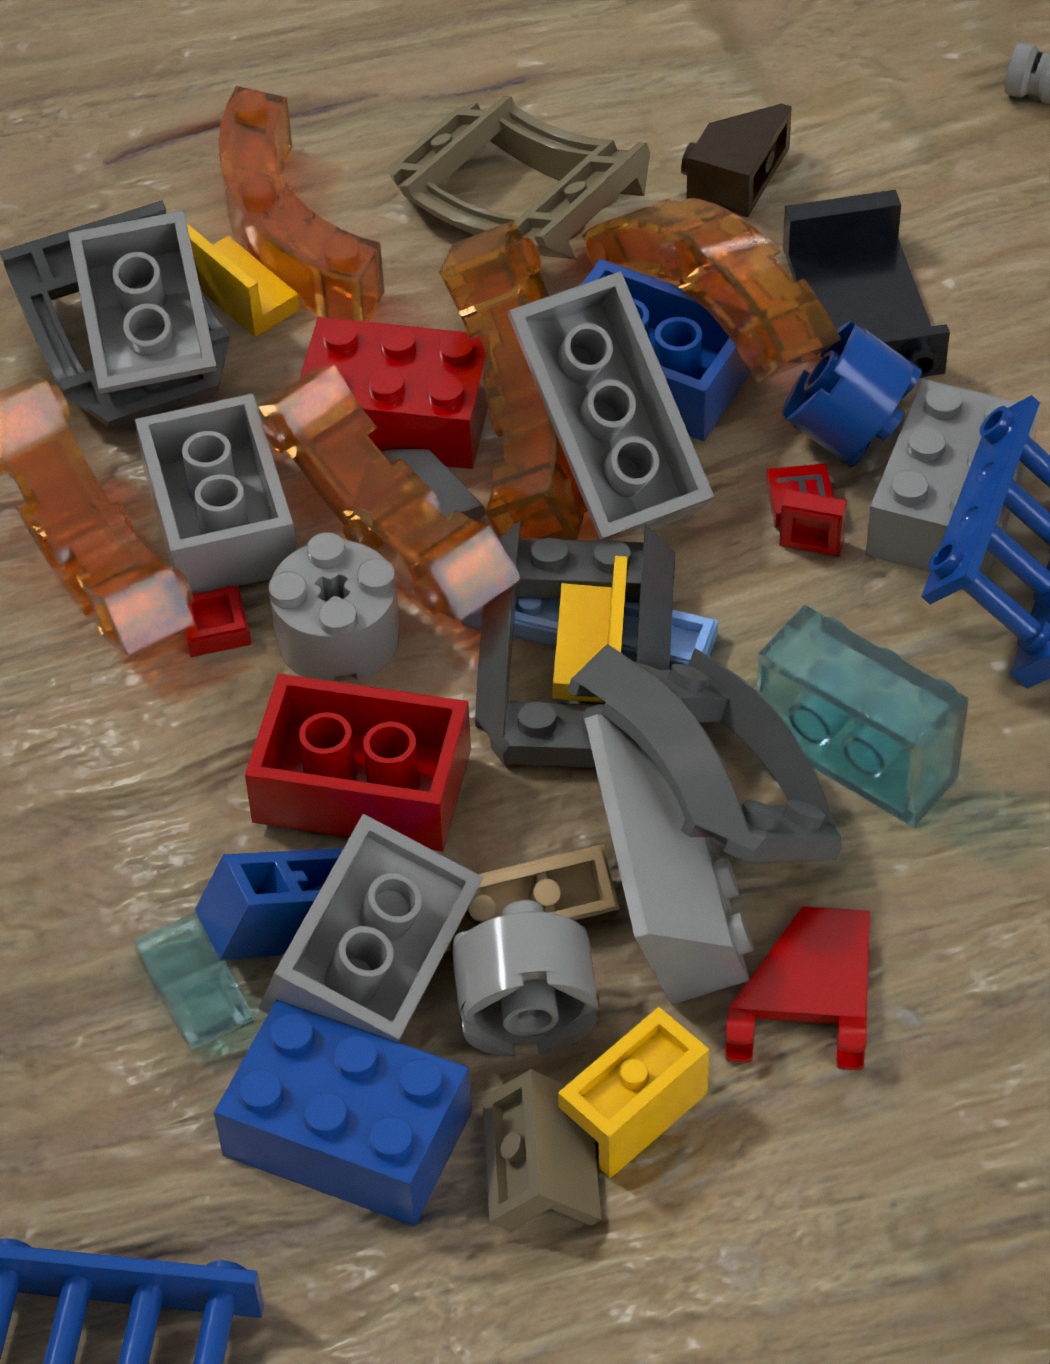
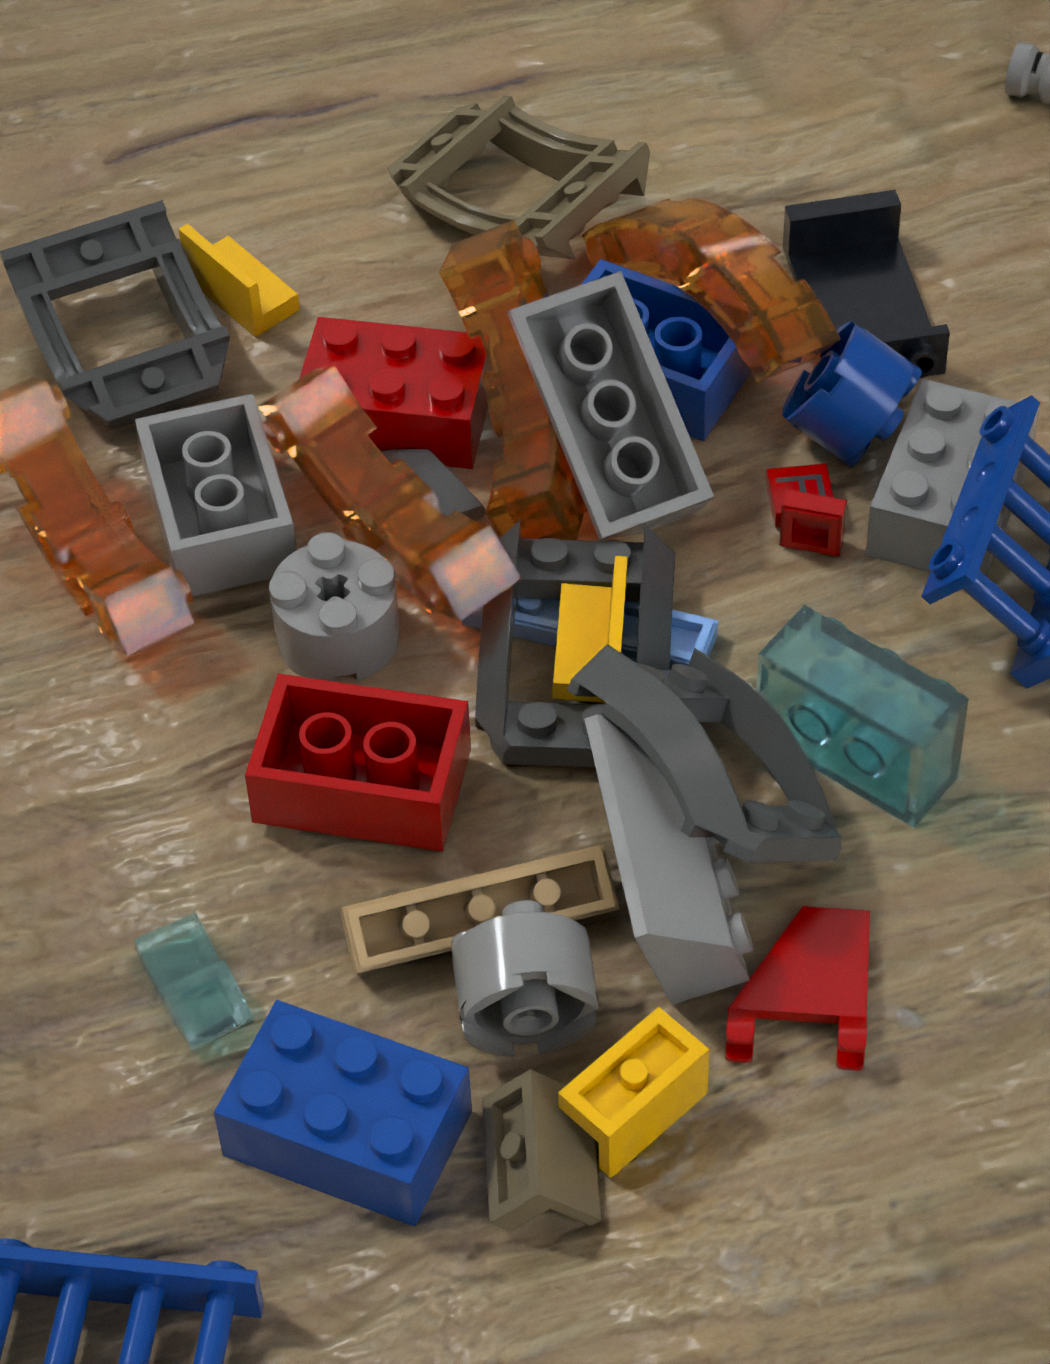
(142, 302): light grey slope -> none
(218, 622): red tile -> none
(261, 900): blue slope -> none
(325, 265): clear orange brick -> none
(374, 932): light grey slope -> none
(737, 158): dark brown slope -> none

